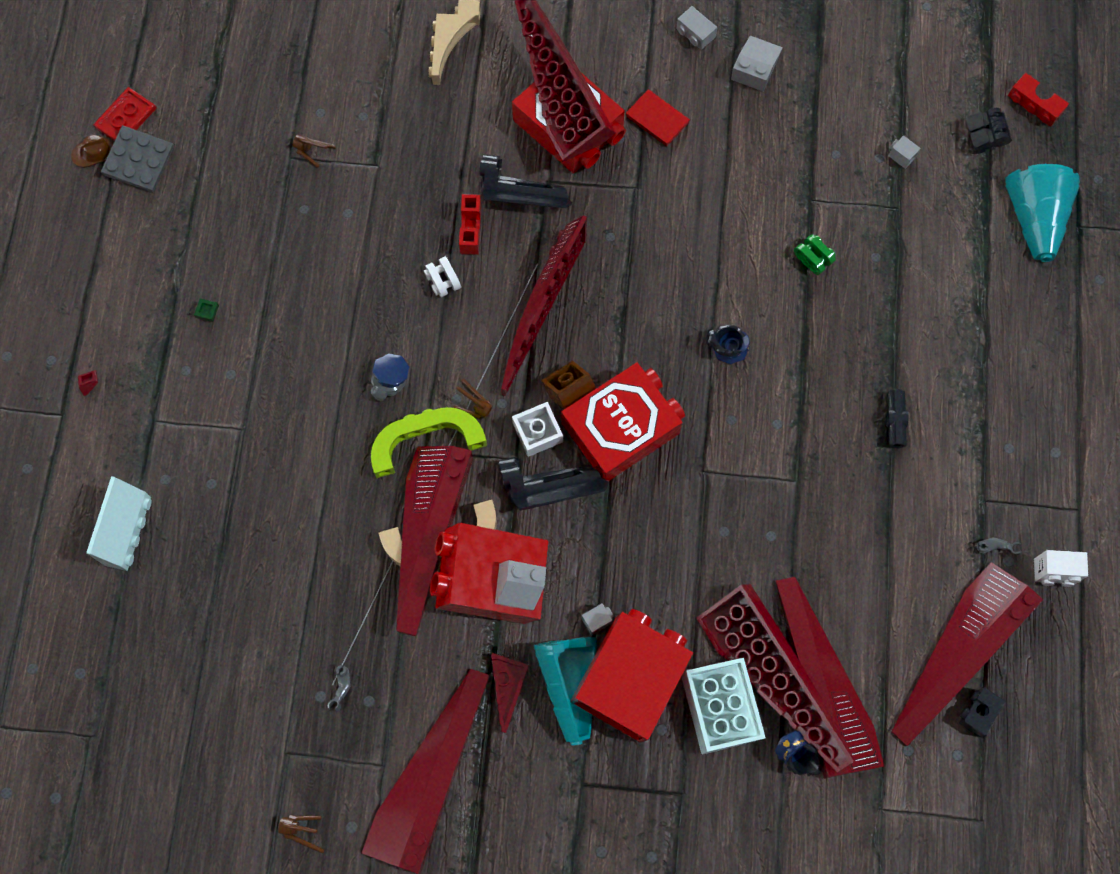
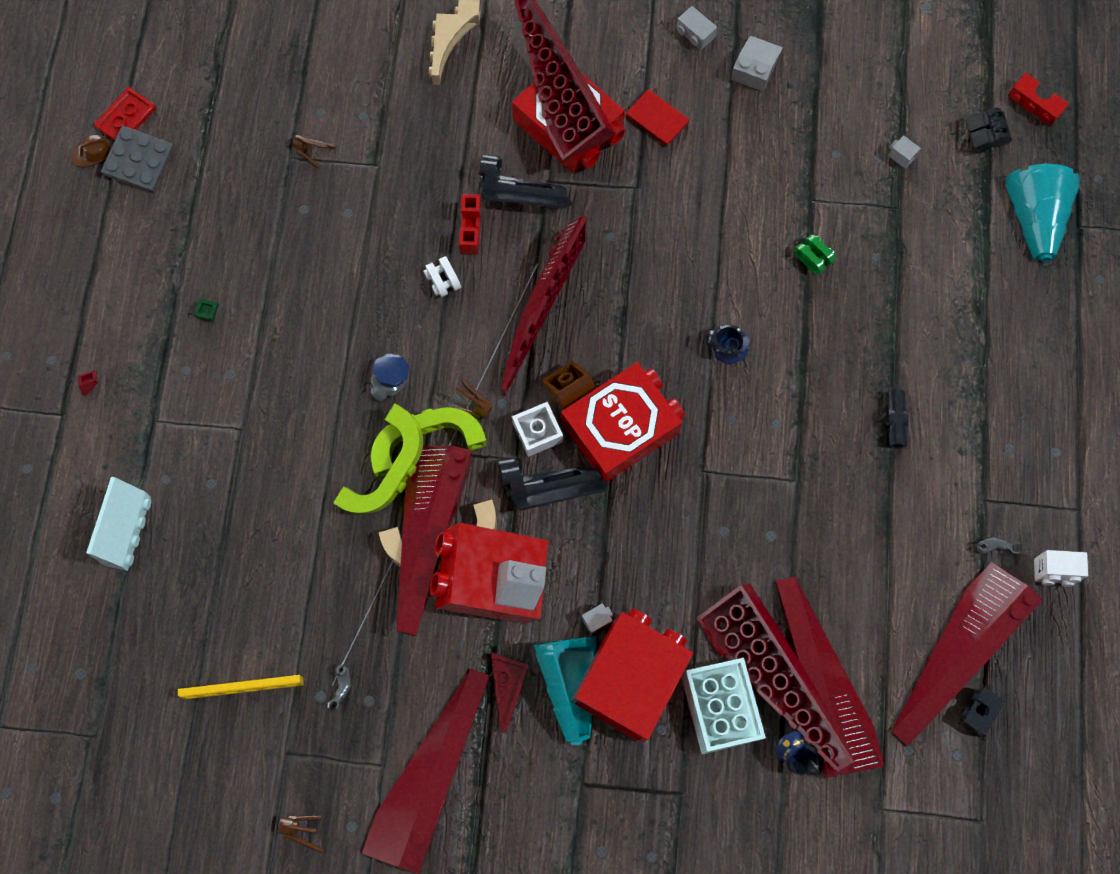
(241, 687): none -> yellow tile
(397, 475): none -> lime arch

